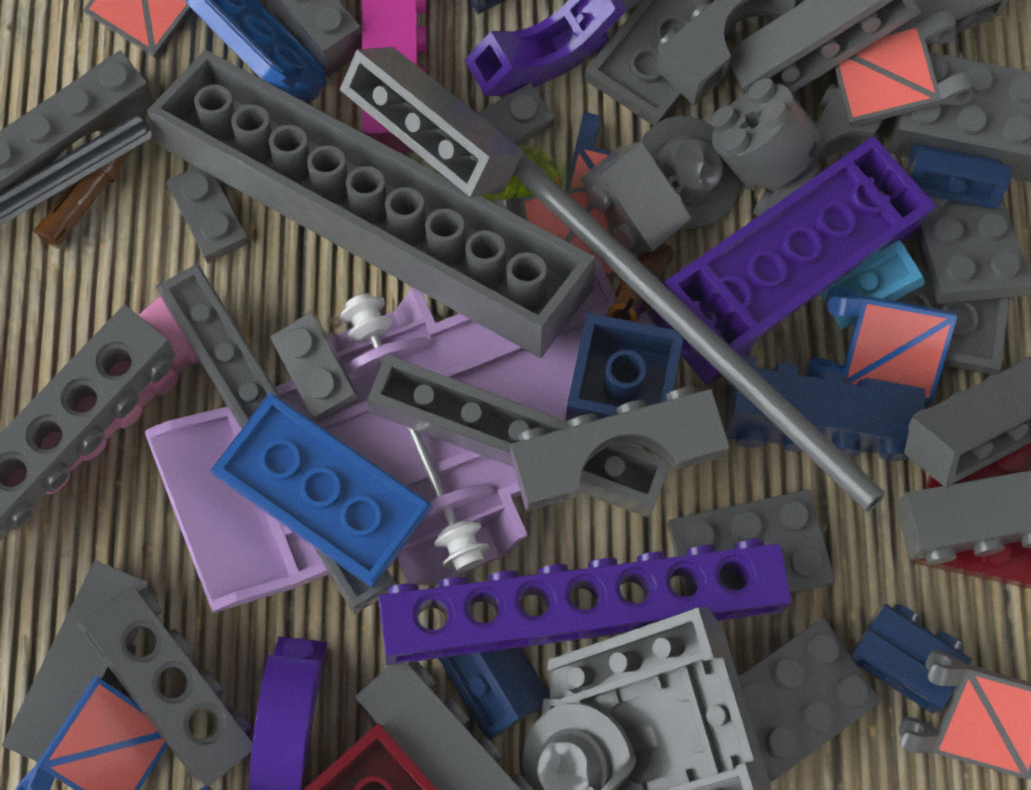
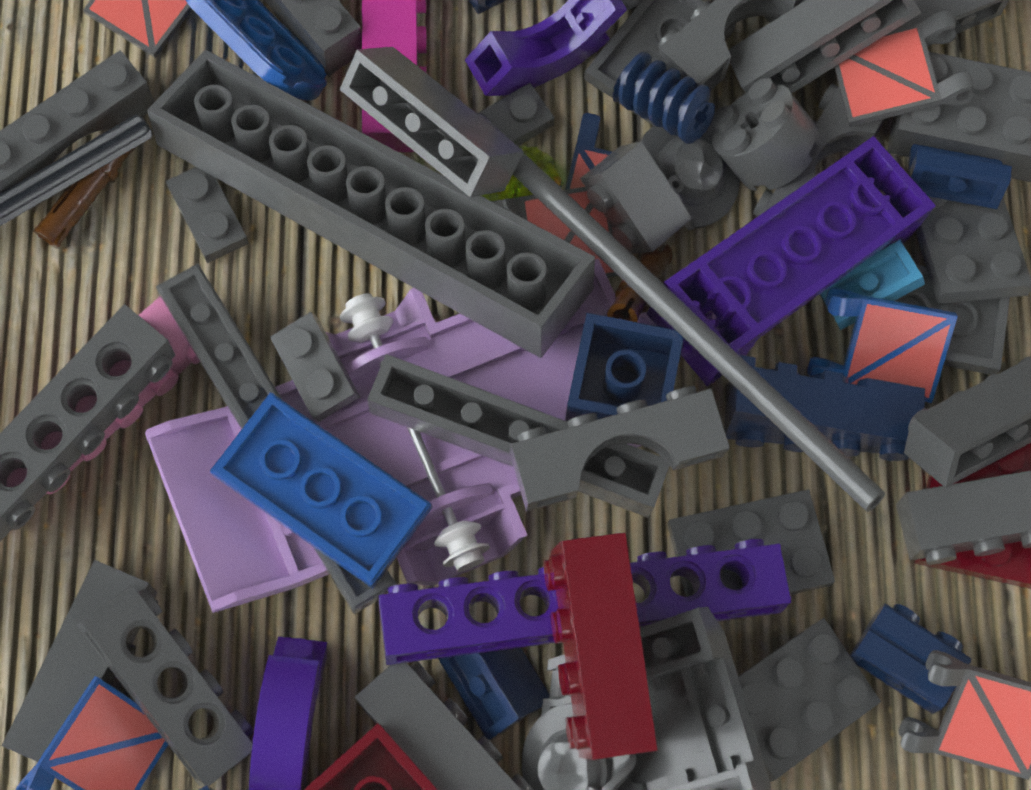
(601, 647): none -> dark red brick
(664, 98): none -> dark blue piece

